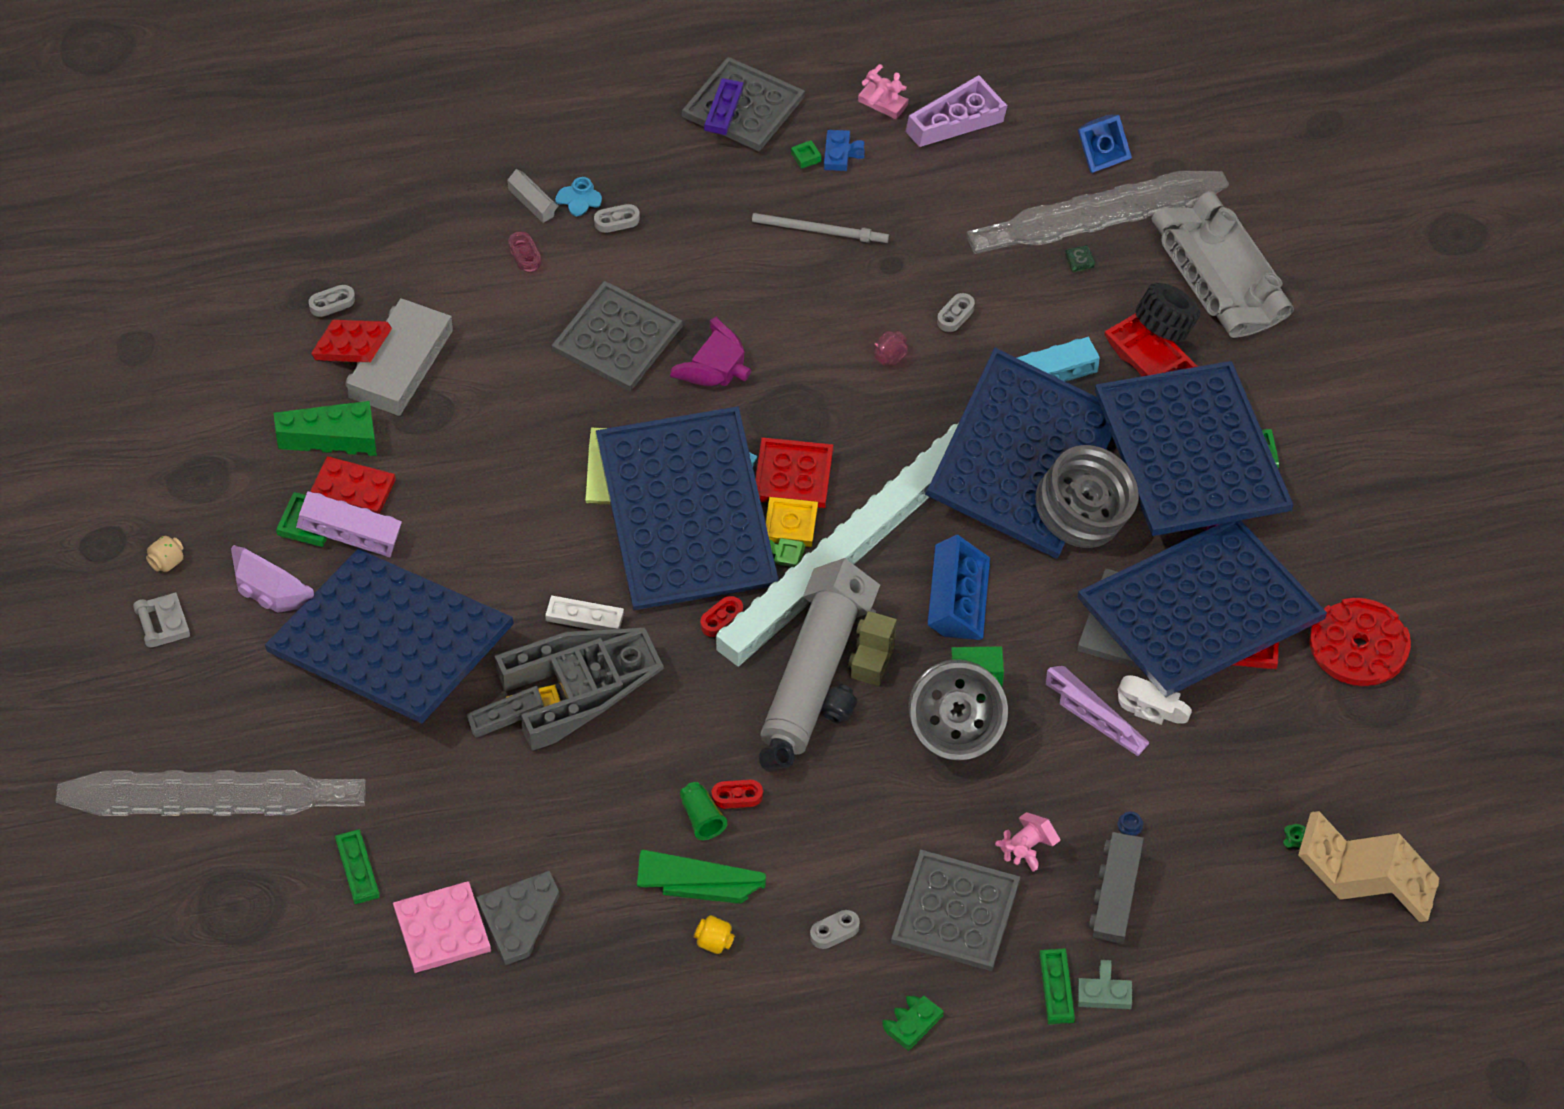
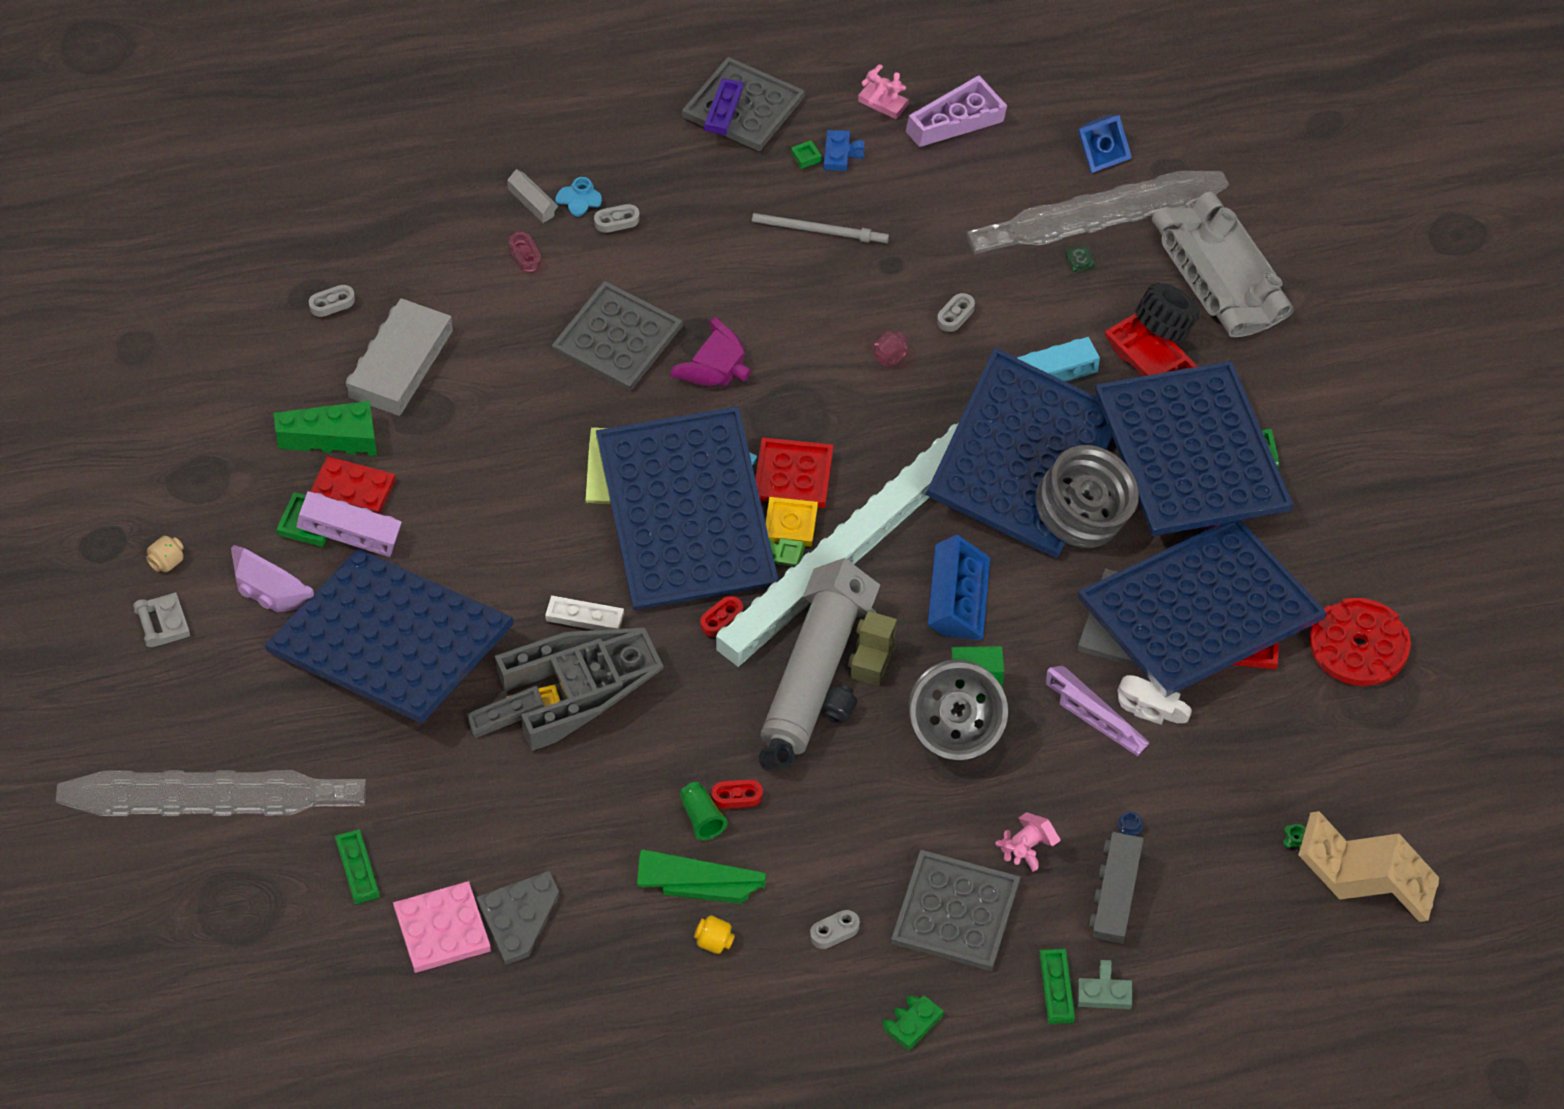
(351, 340): red plate -> none

